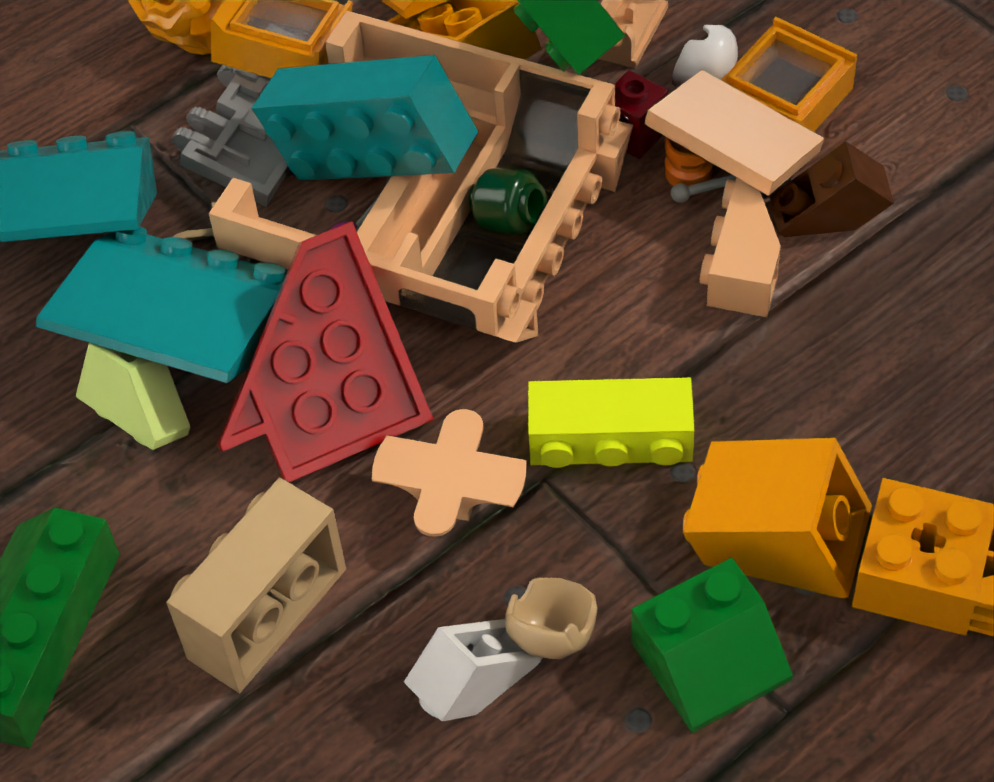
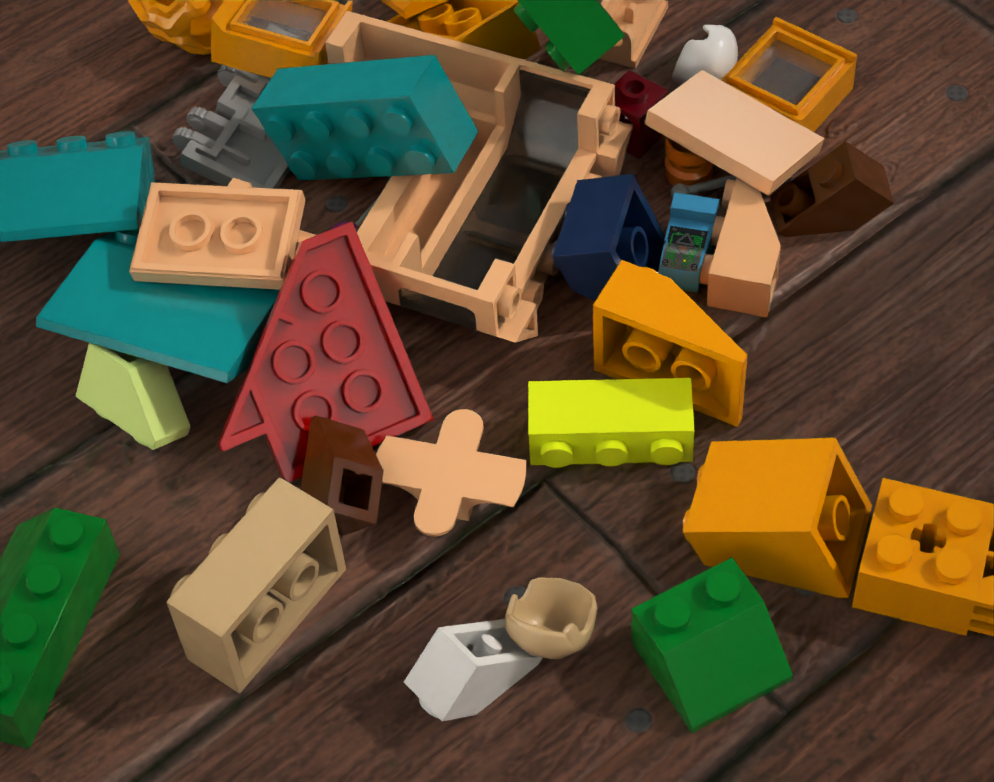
(217, 235): none -> light nougat tile
(343, 473): none -> reddish brown slope
(507, 201): dark green head -> none
(601, 227): none -> dark blue slope
(657, 331): none -> light orange slope
(688, 239): none -> dark azure leg

